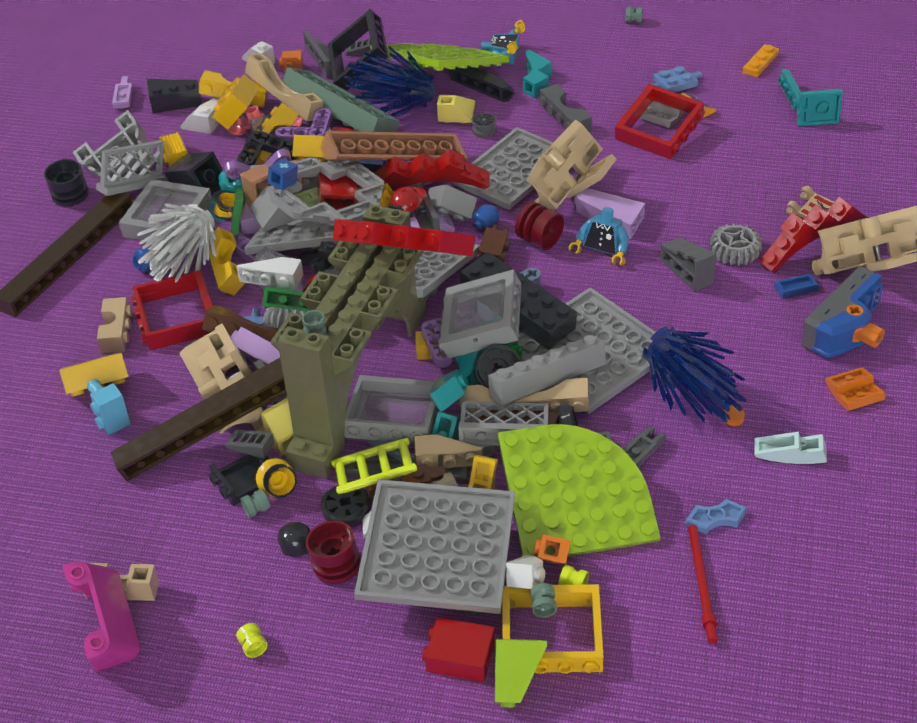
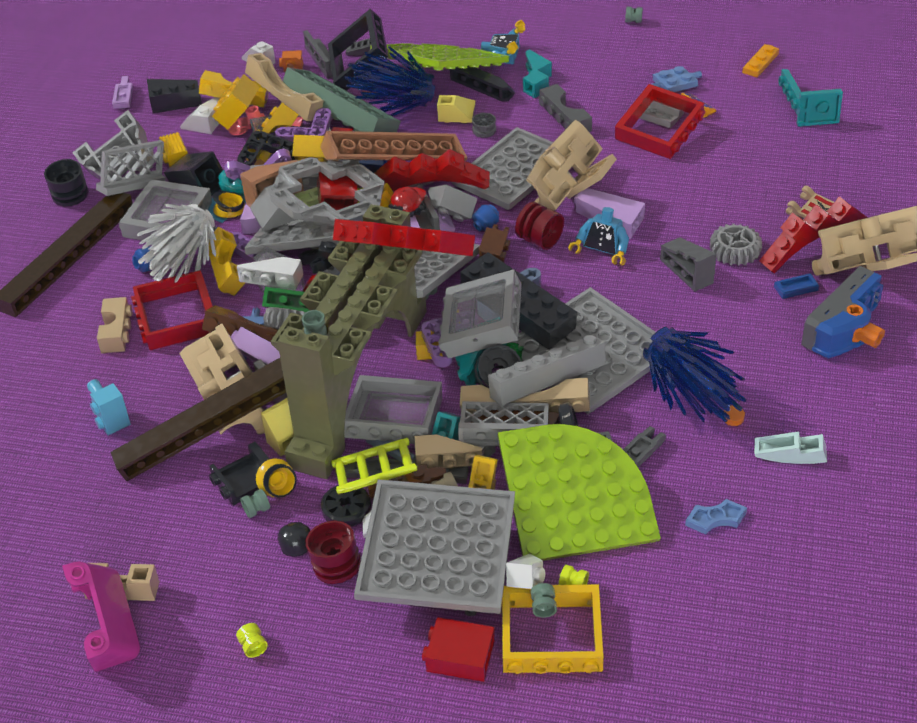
(105, 369): yellow brick -> none
(237, 210): green tile -> none
(259, 450): dark grey slope -> none
(282, 174): blue brick -> none
(448, 389): teal slope -> none
(515, 668): lime slope -> none
(560, 546): orange brick -> none
(708, 618): red bar -> none
(855, 389): orange slope -> none

